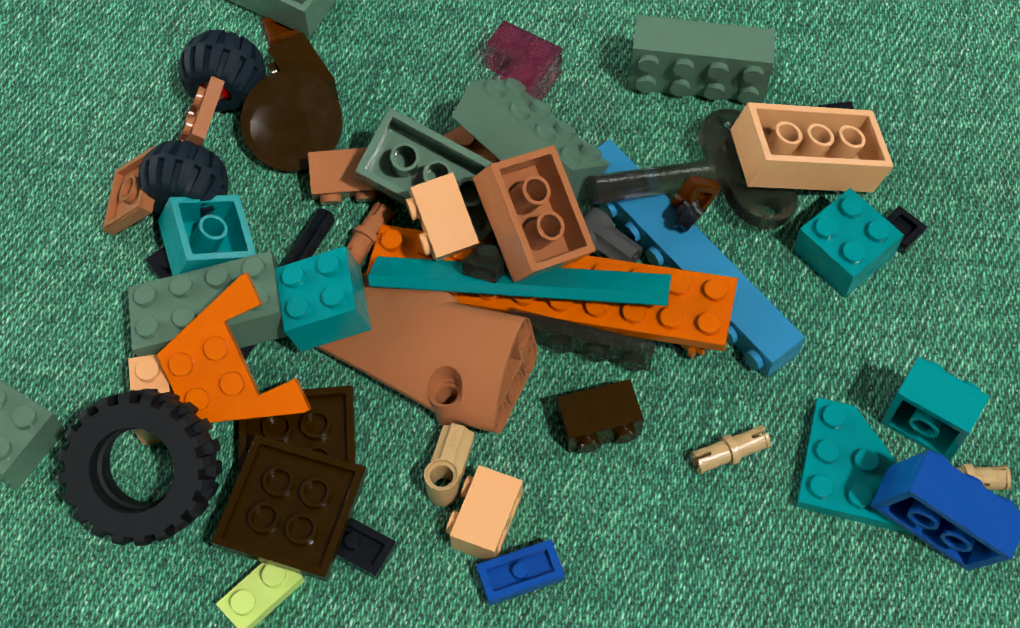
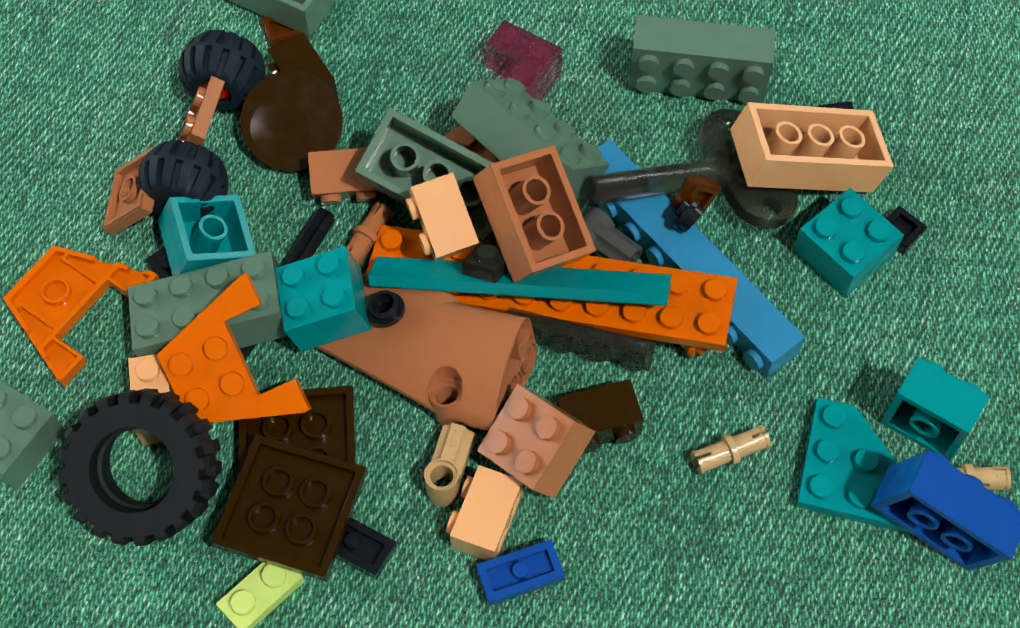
(57, 297): none -> orange wing
(380, 302): none -> black plate
(536, 441): none -> nougat brick

